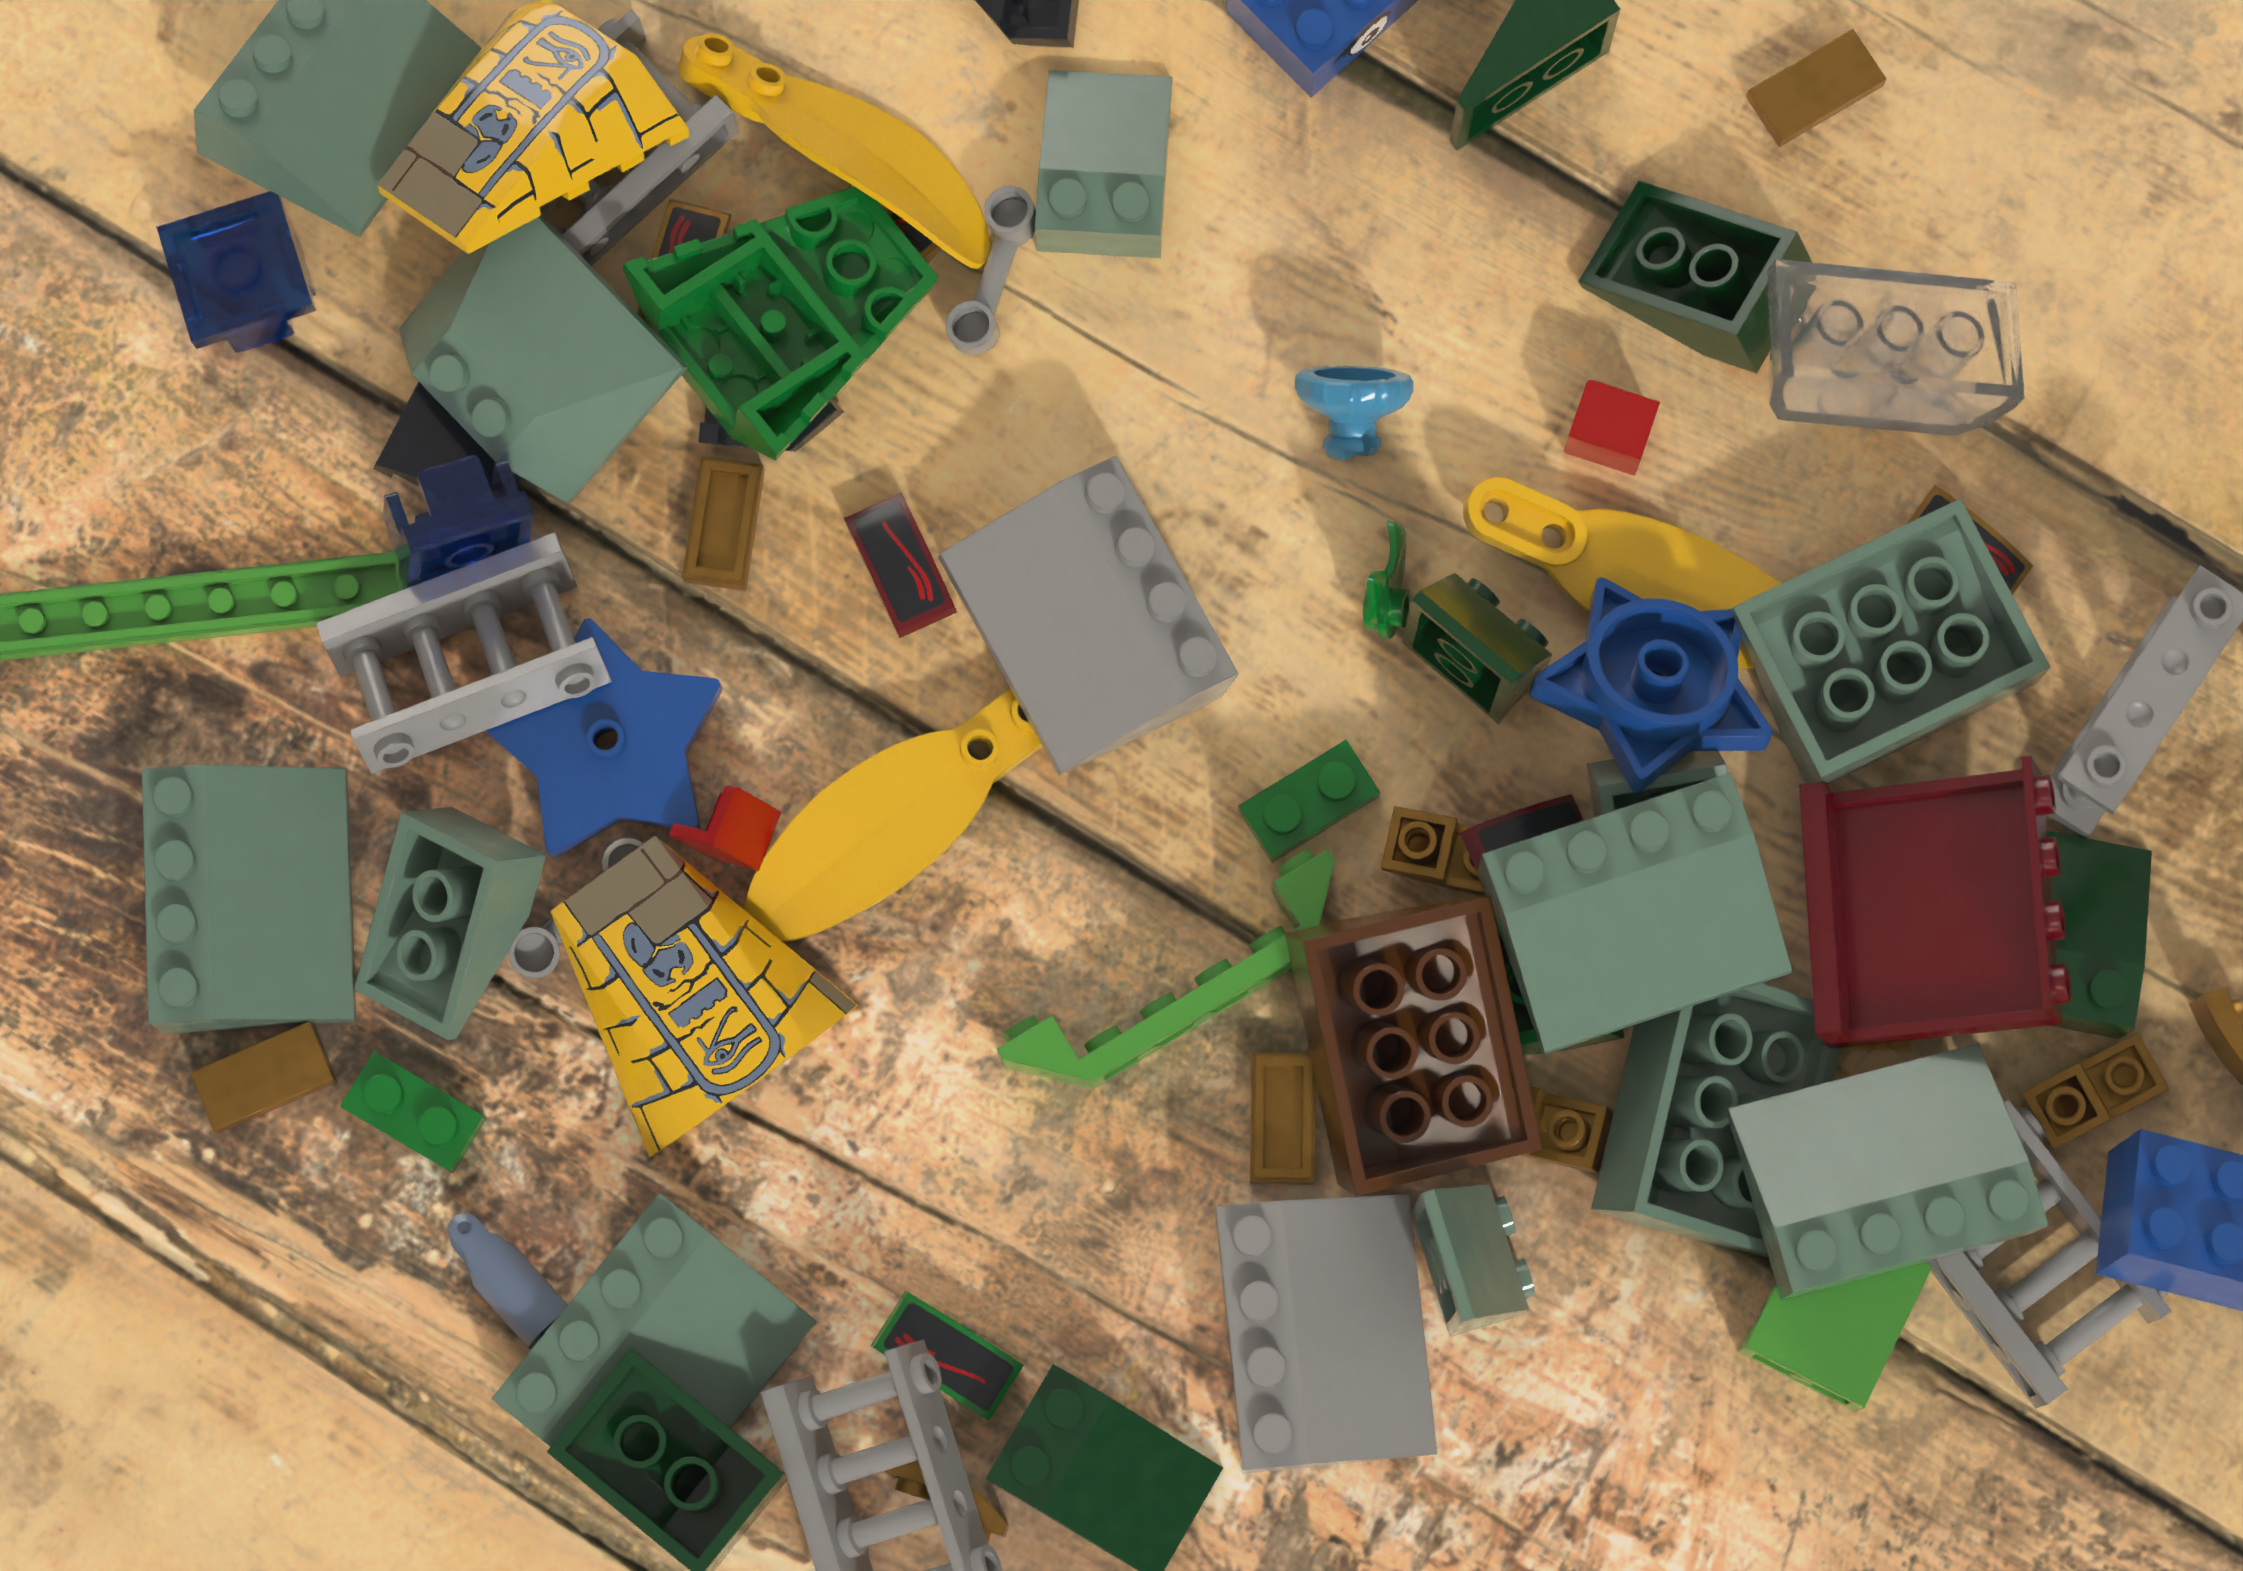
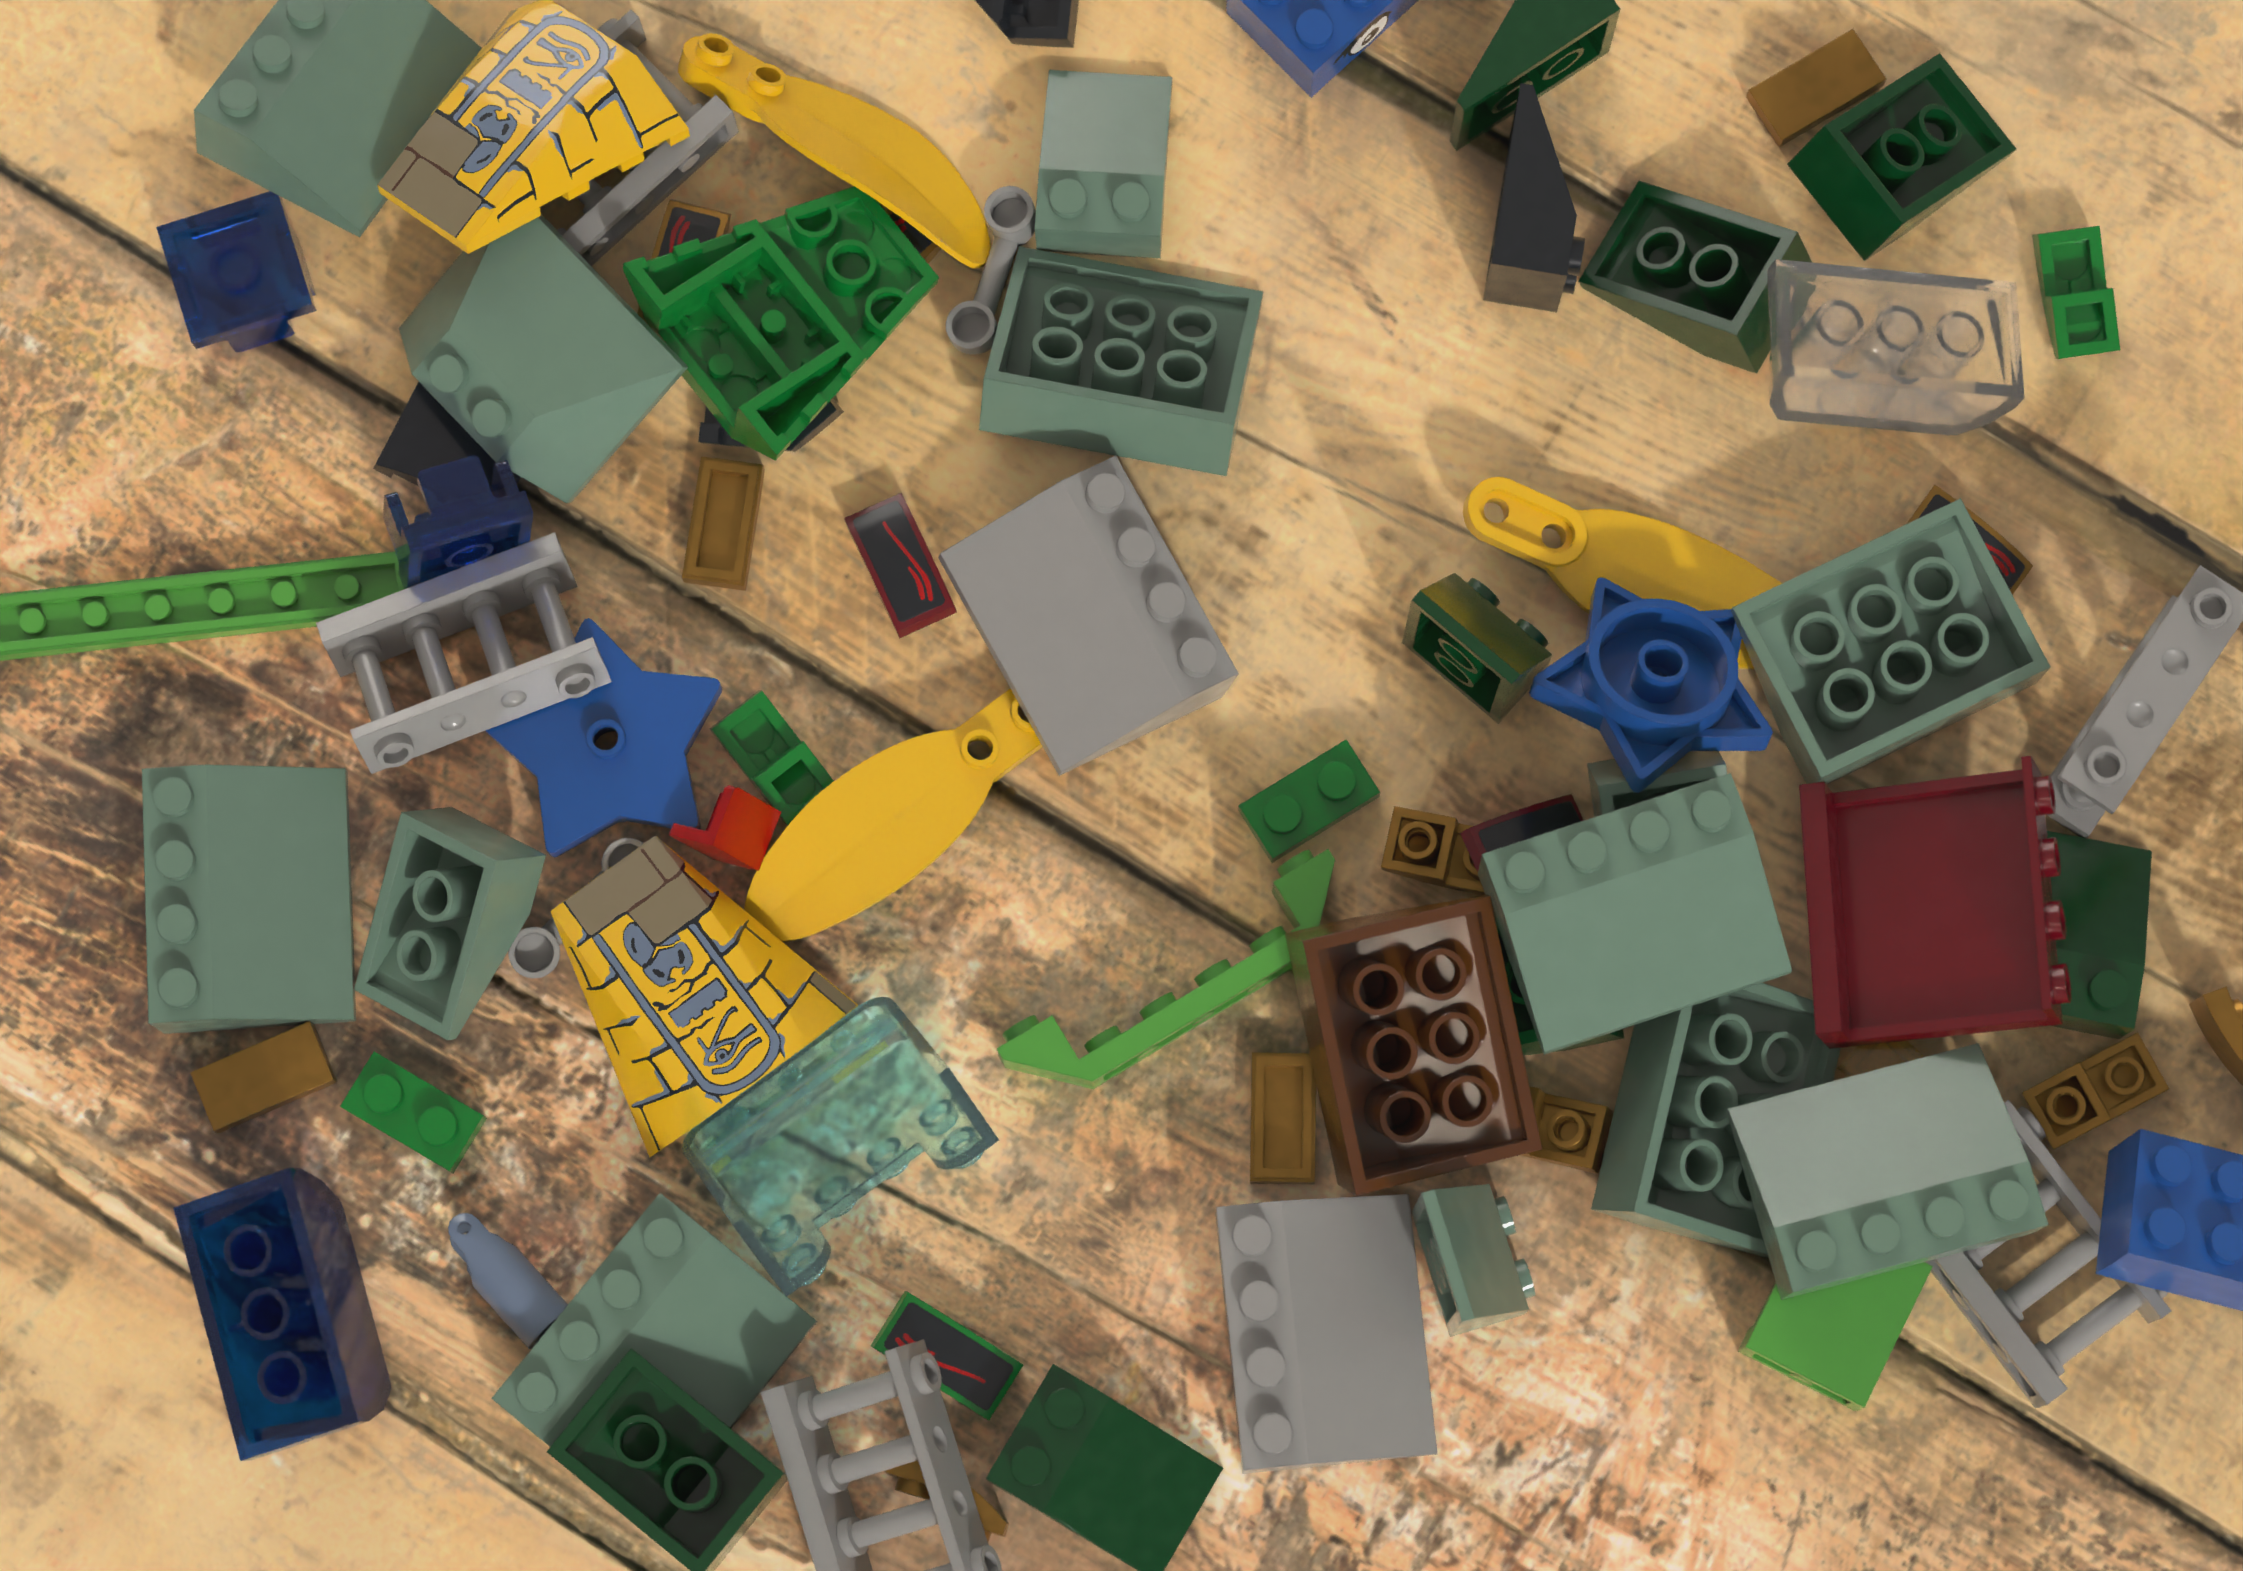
(284, 1311): none -> clear blue windscreen
(771, 755): none -> green slope
(829, 1133): none -> clear light blue windscreen
(1120, 361): none -> sand green slope
(1353, 403): dark azure hair -> none
(1385, 601): green plate -> none
(1533, 237): none -> black slope
(1611, 427): red panel -> none
(1900, 156): none -> dark green slope
(2075, 292): none -> green slope

